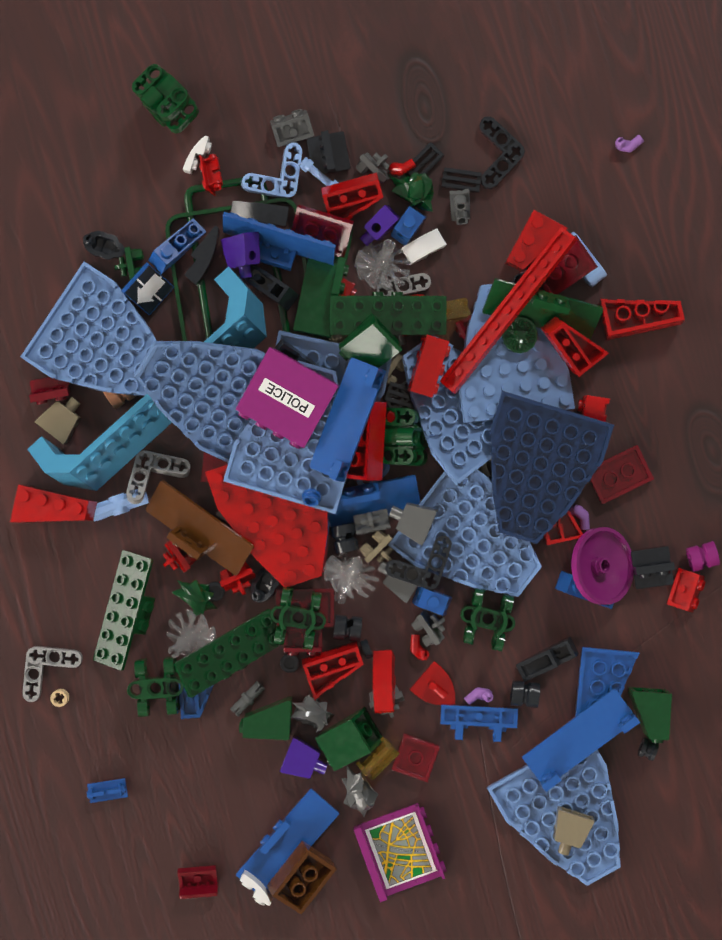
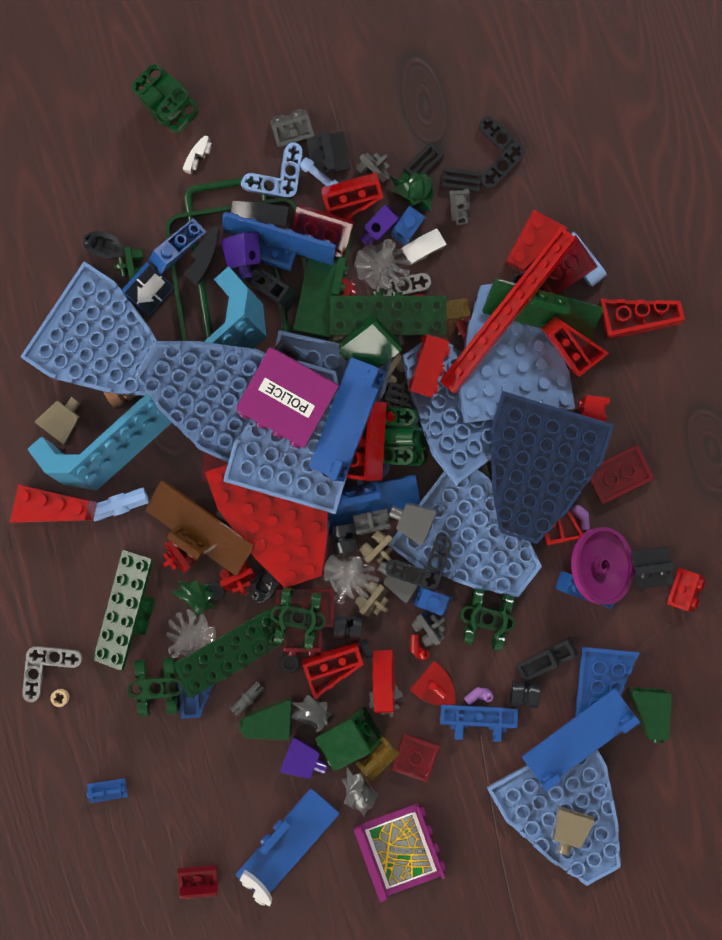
(48, 388): dark red bracket -> none
(151, 465): light grey beam -> none
(211, 181): red hinge -> none
(301, 877): reddish brown brick -> none
(311, 497): blue plate -> none
(375, 602): none -> dark tan hips
(401, 168): red arm -> none
(520, 335): dark green wheel -> none
(628, 146): medium lavender arm -> none
(648, 749): black wheel -> none
(702, 556): magenta wheel -> none

